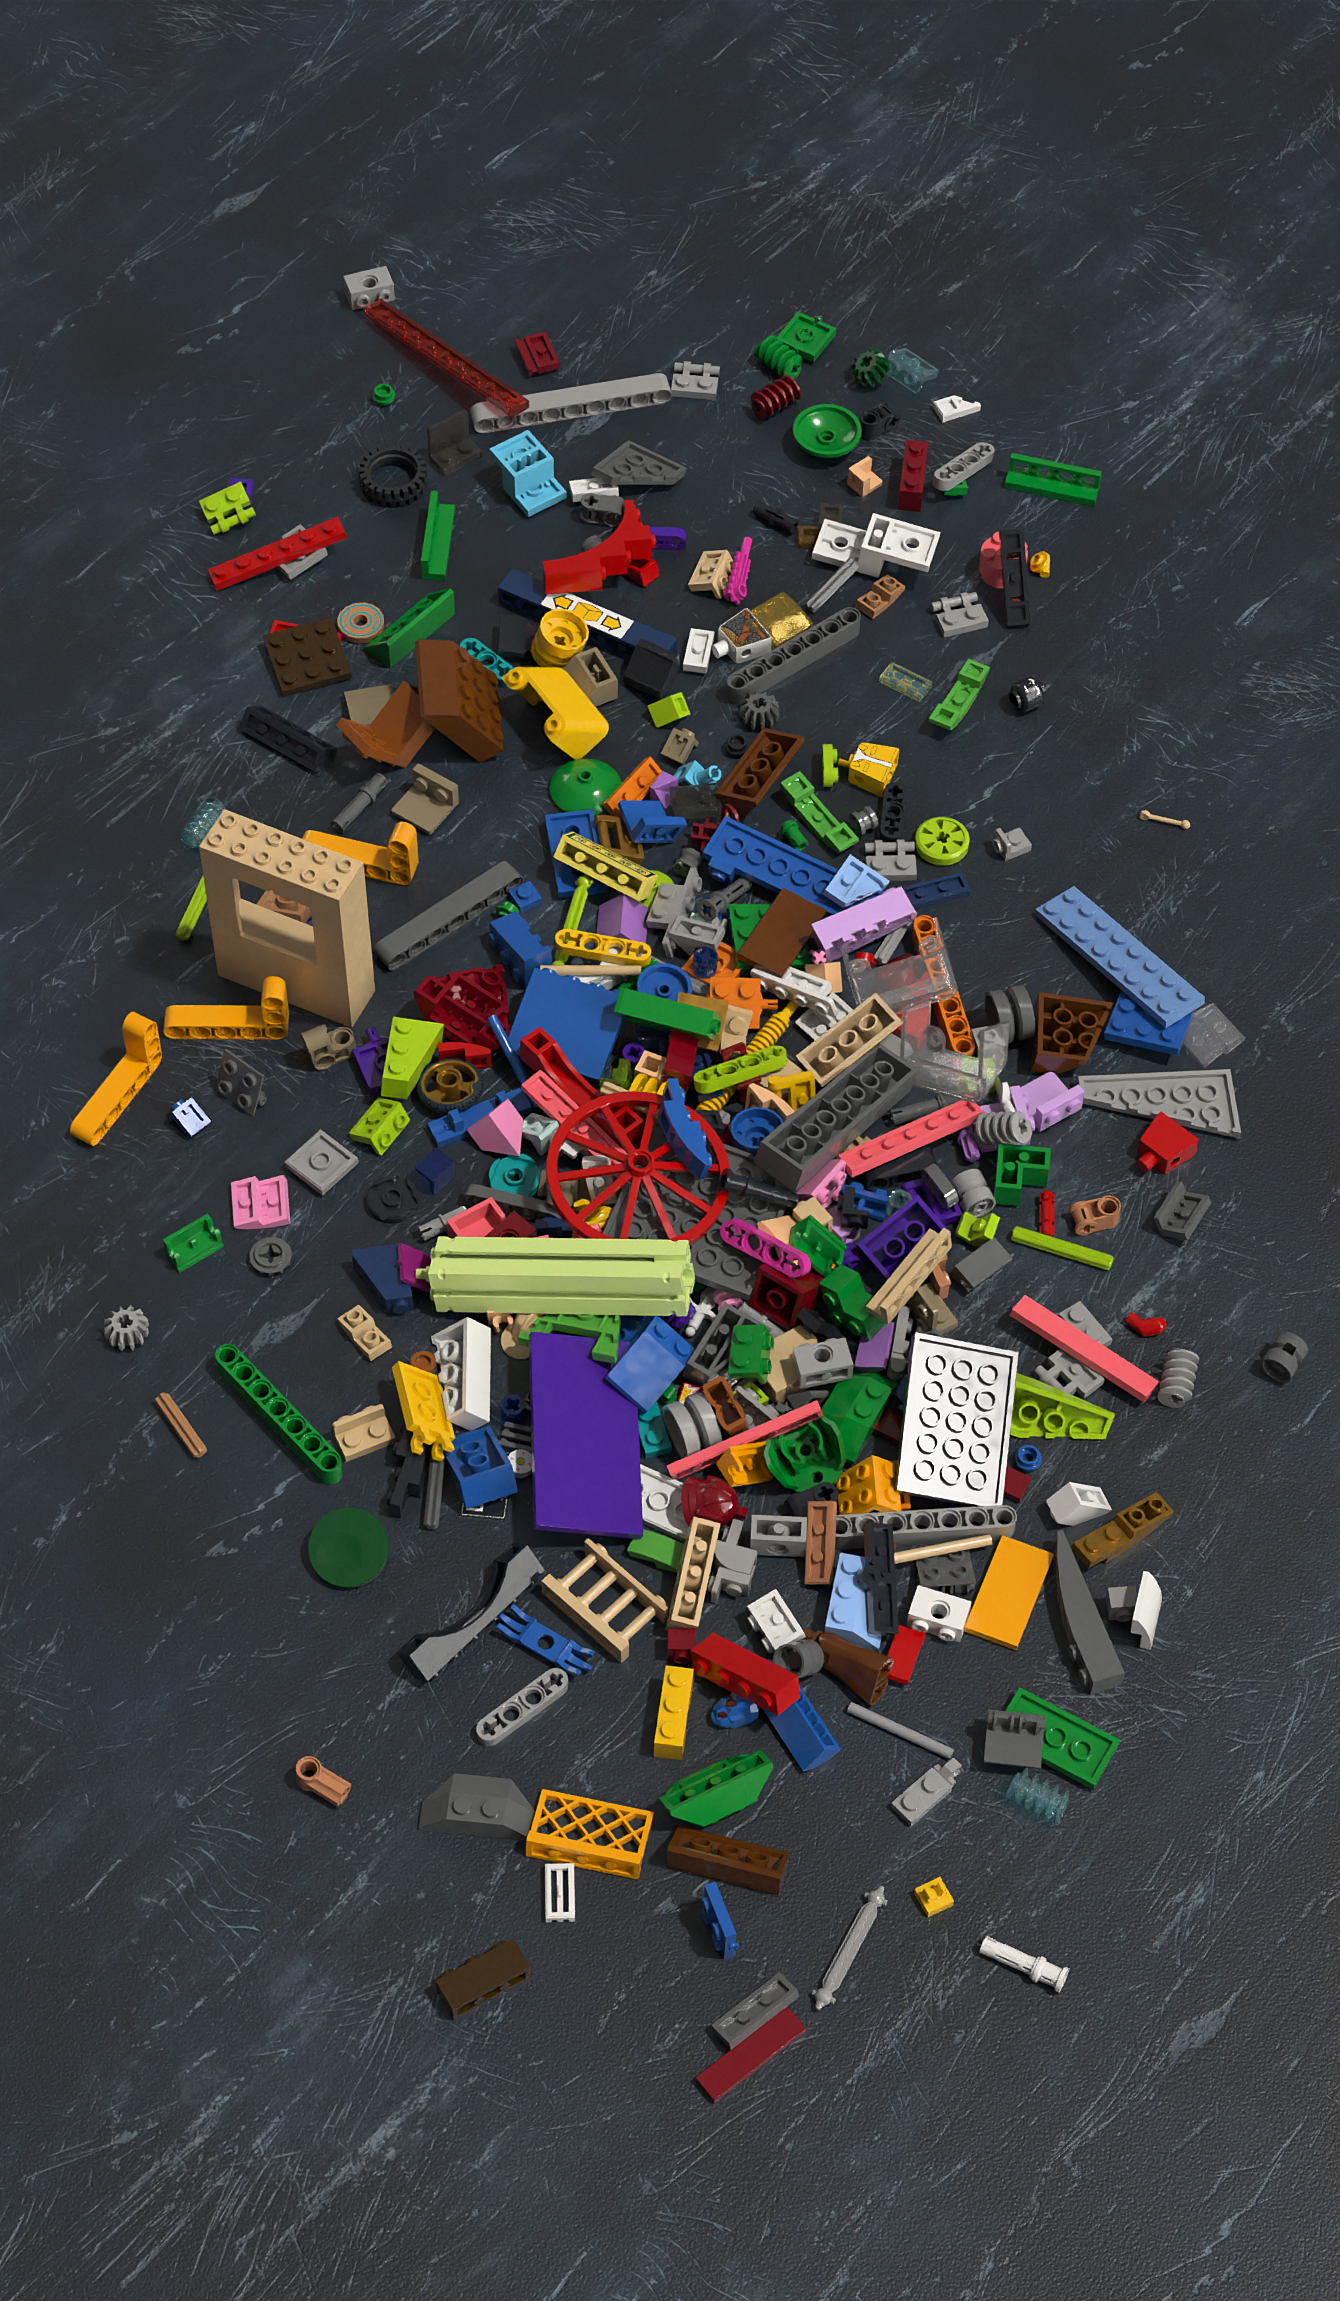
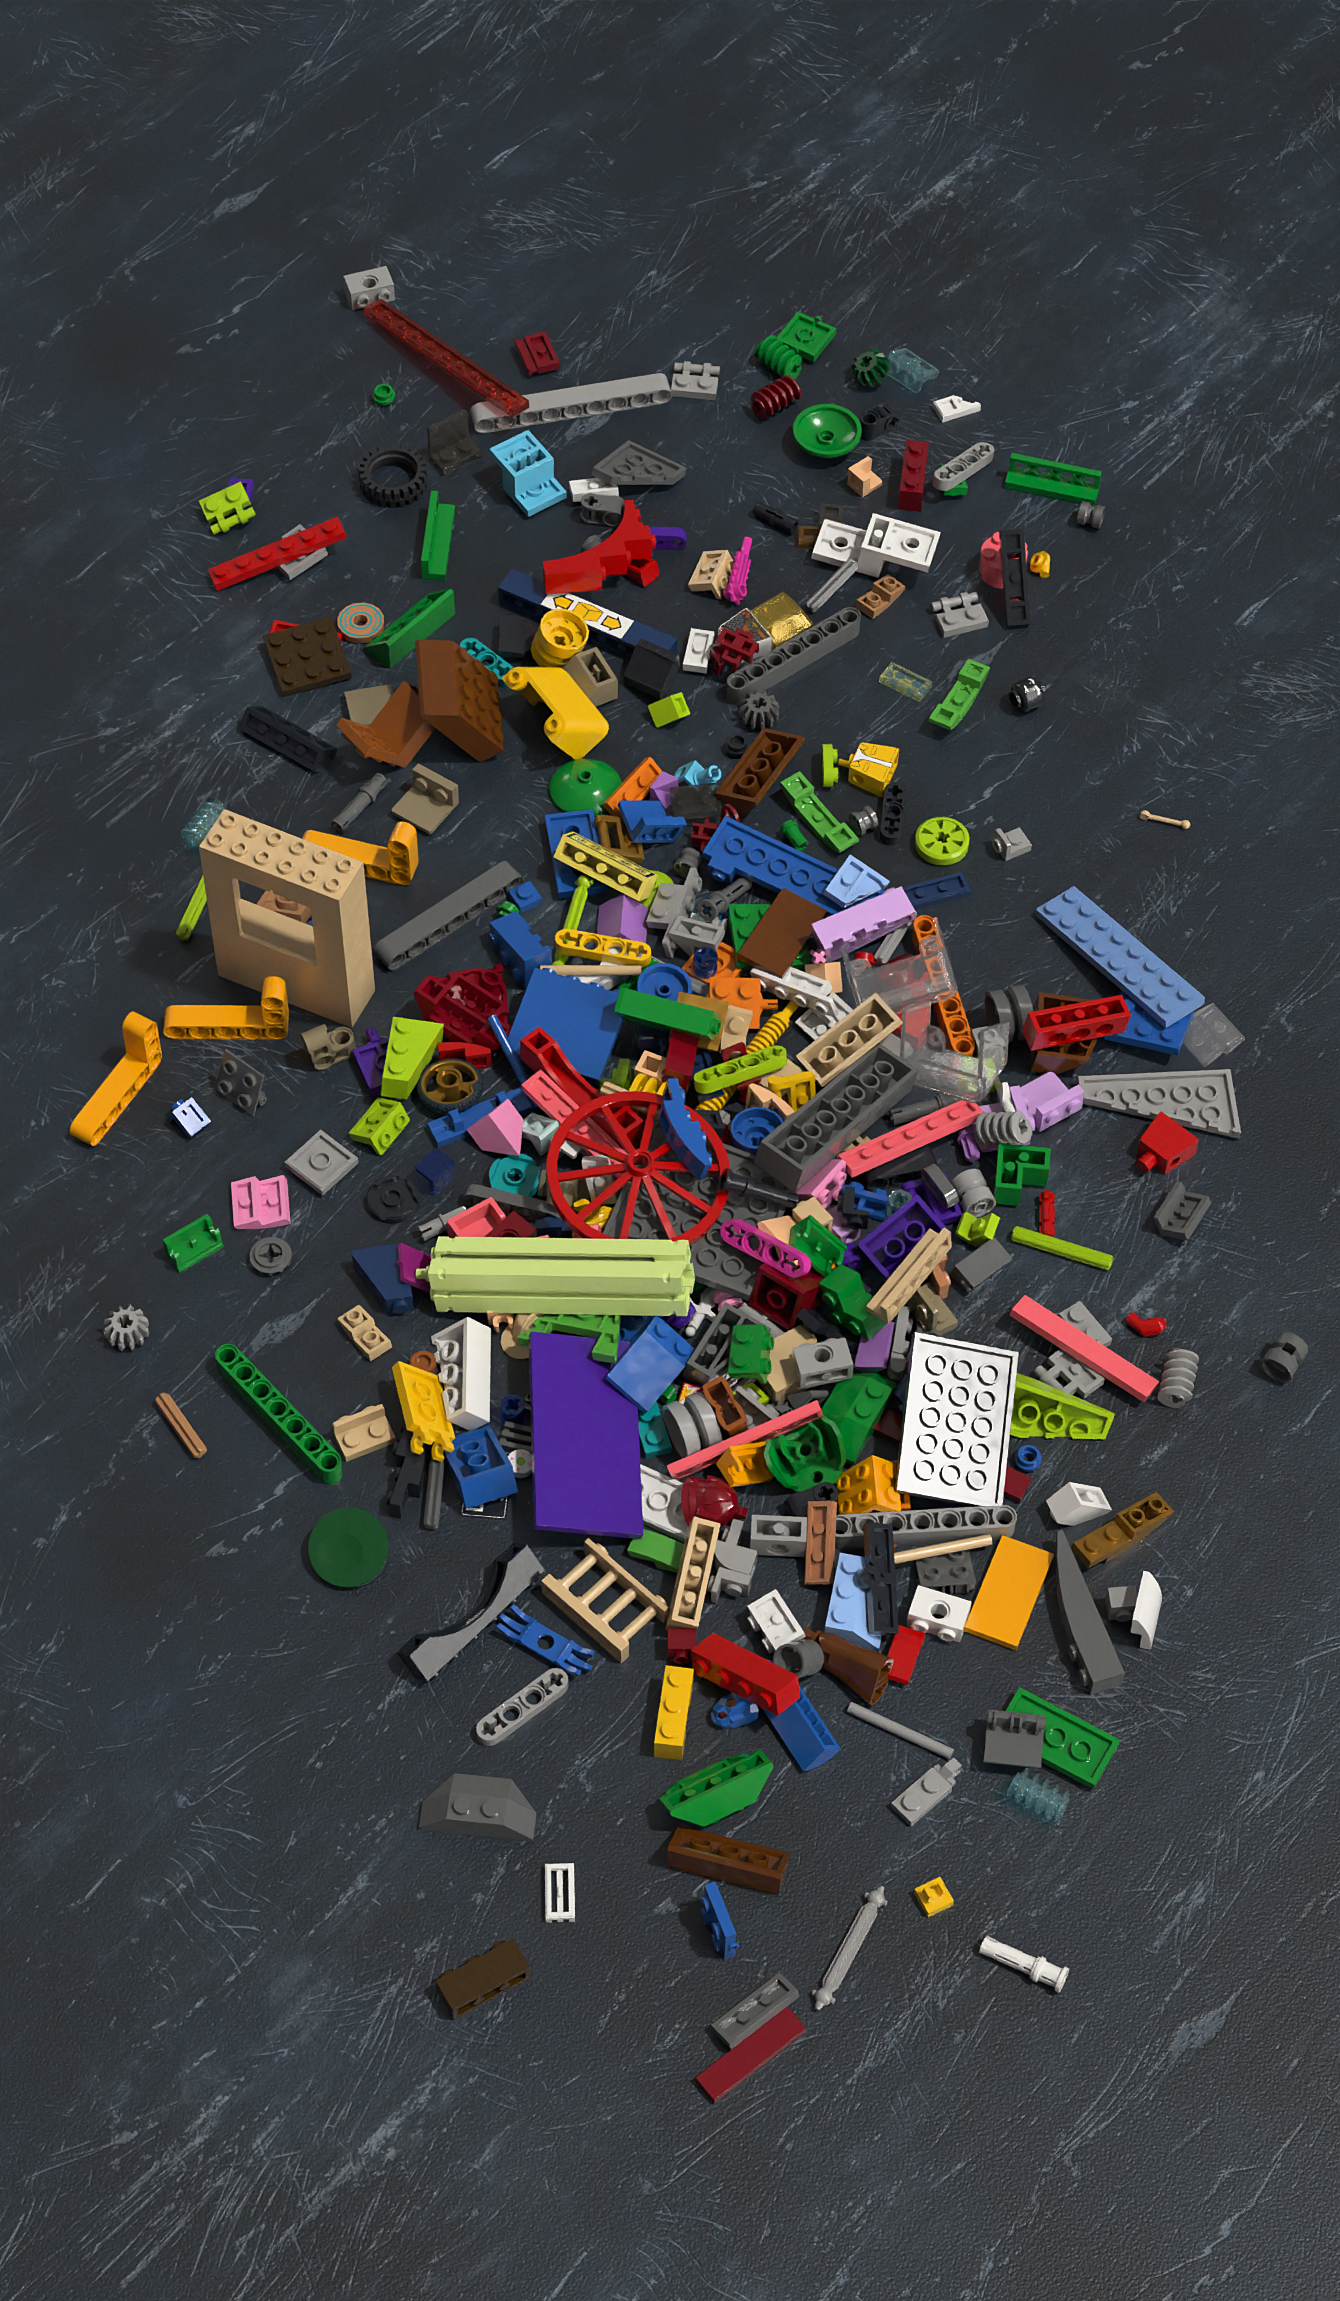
(323, 1782): nougat piece -> none
(585, 1852): light orange fence -> none
(636, 1053): dark purple bush -> none
(679, 745): dark tan bracket -> none
(733, 644): none -> dark red piece
(892, 867): light grey plate -> none
(1076, 1022): none -> red brick
(1085, 514): none -> flat silver wheel
(1094, 1216): nougat piece -> none

